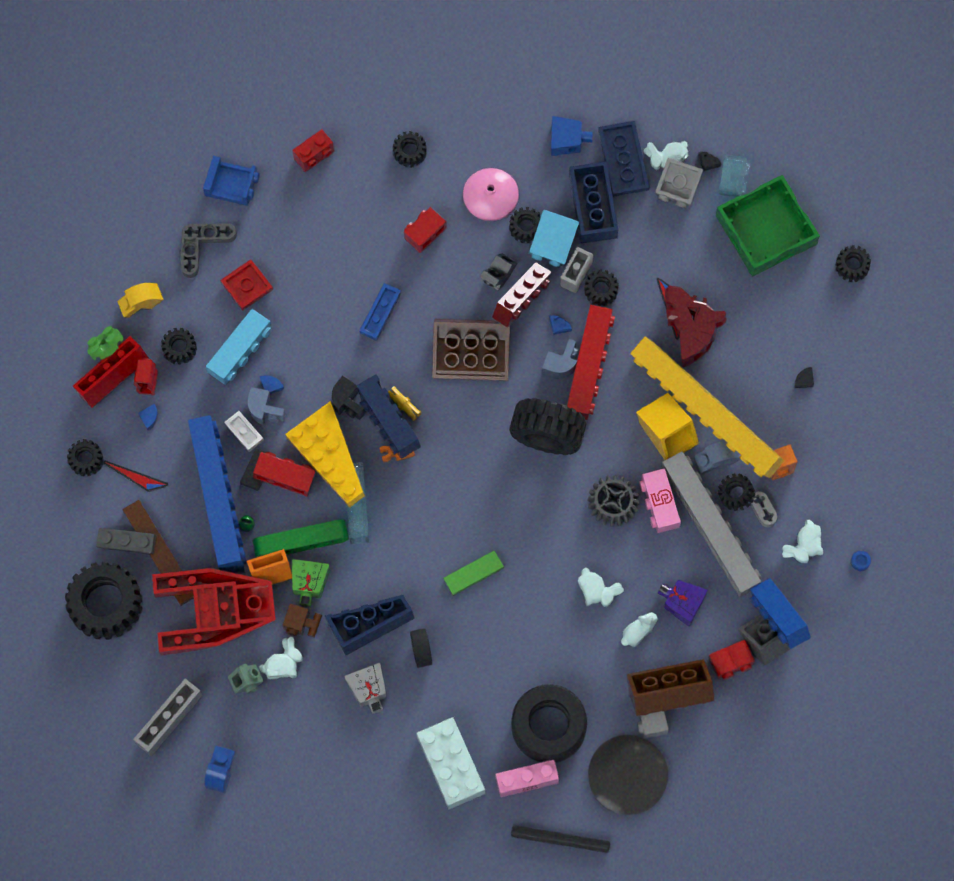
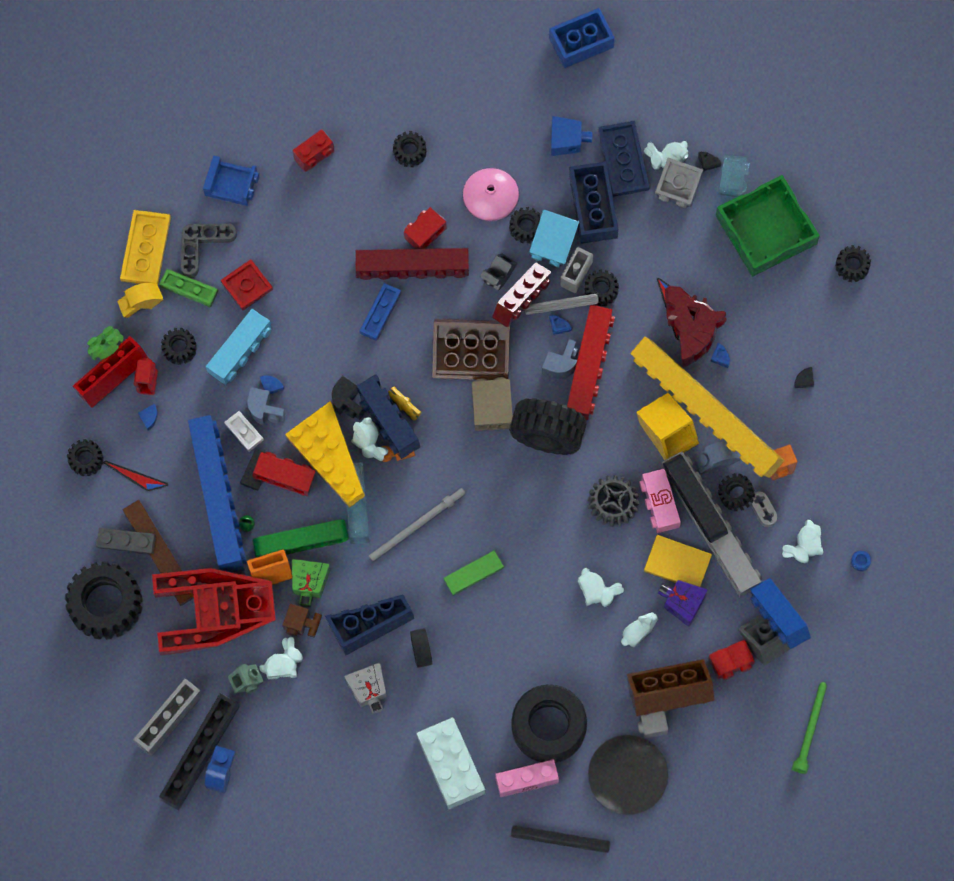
(145, 247): none -> yellow plate
(188, 288): none -> bright green tile
(199, 751): none -> black brick
(365, 438): none -> light aqua animal
(412, 263): none -> dark red brick
(447, 502): none -> light grey bar
(492, 404): none -> dark tan brick
(562, 304): none -> light grey axle
(581, 38): none -> blue brick
(677, 561): none -> yellow tile
(695, 498): none -> black beam
(721, 356): none -> blue tile
(801, 763): none -> bright green piece

